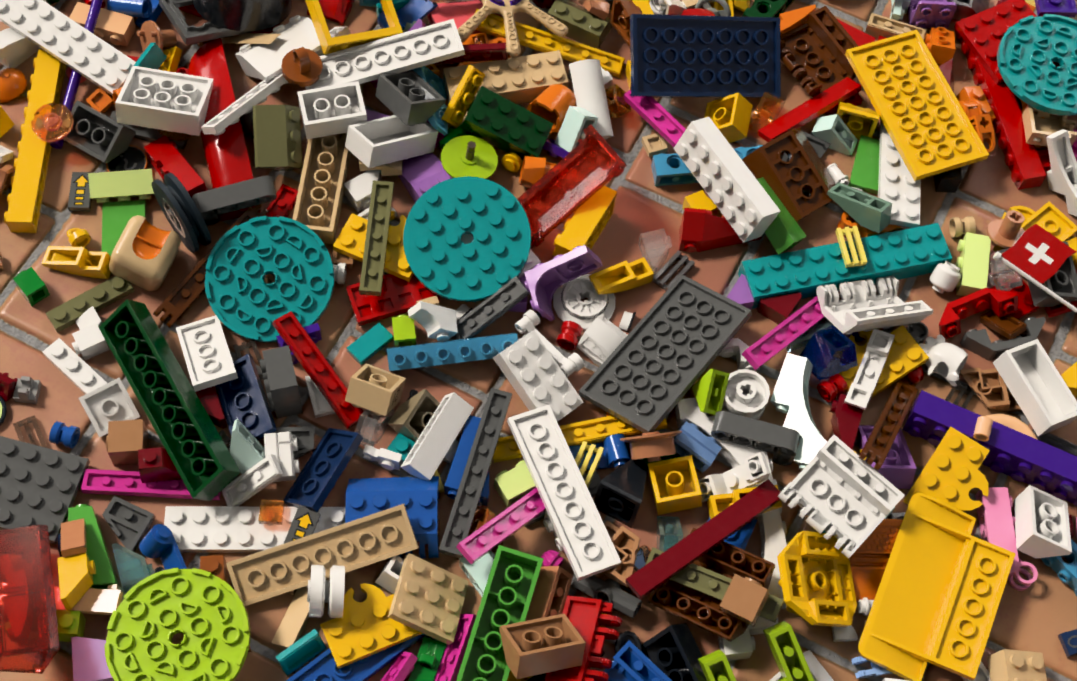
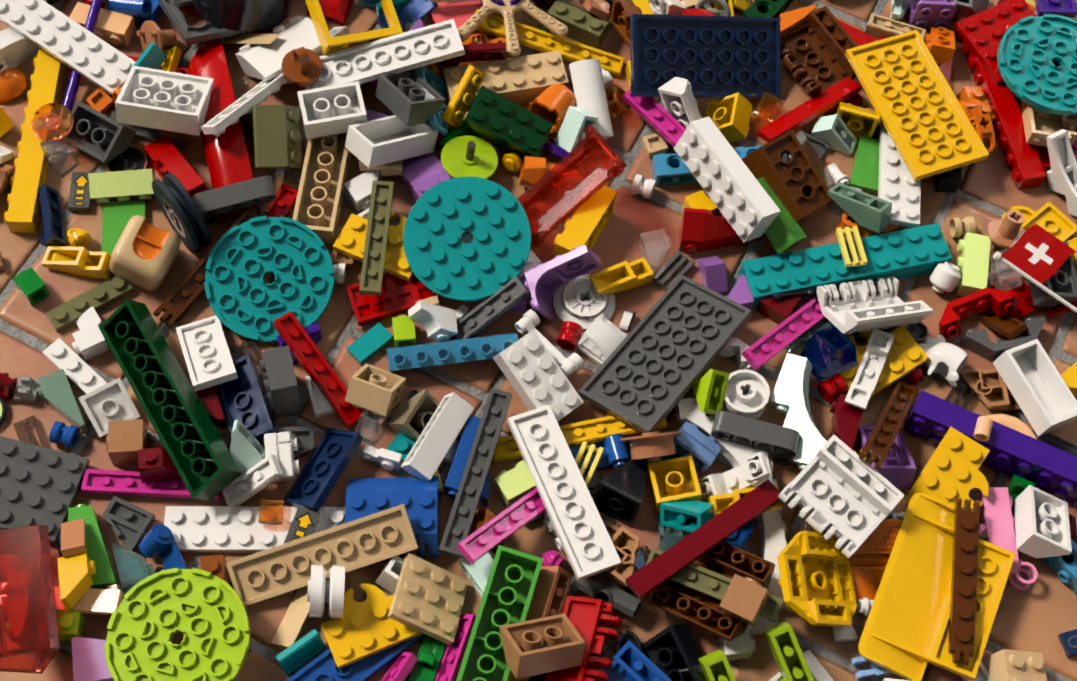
(52, 217): none -> dark blue hinge
(60, 156): none -> clear slope
(60, 397): none -> sand green slope
(643, 186): none -> white wheel
(679, 101): none -> white slope
(685, 514): none -> teal slope
(713, 273): none -> medium lavender slope
(809, 292): none -> black hinge
(964, 581): none -> reddish brown hinge
(1018, 485): none -> green plate

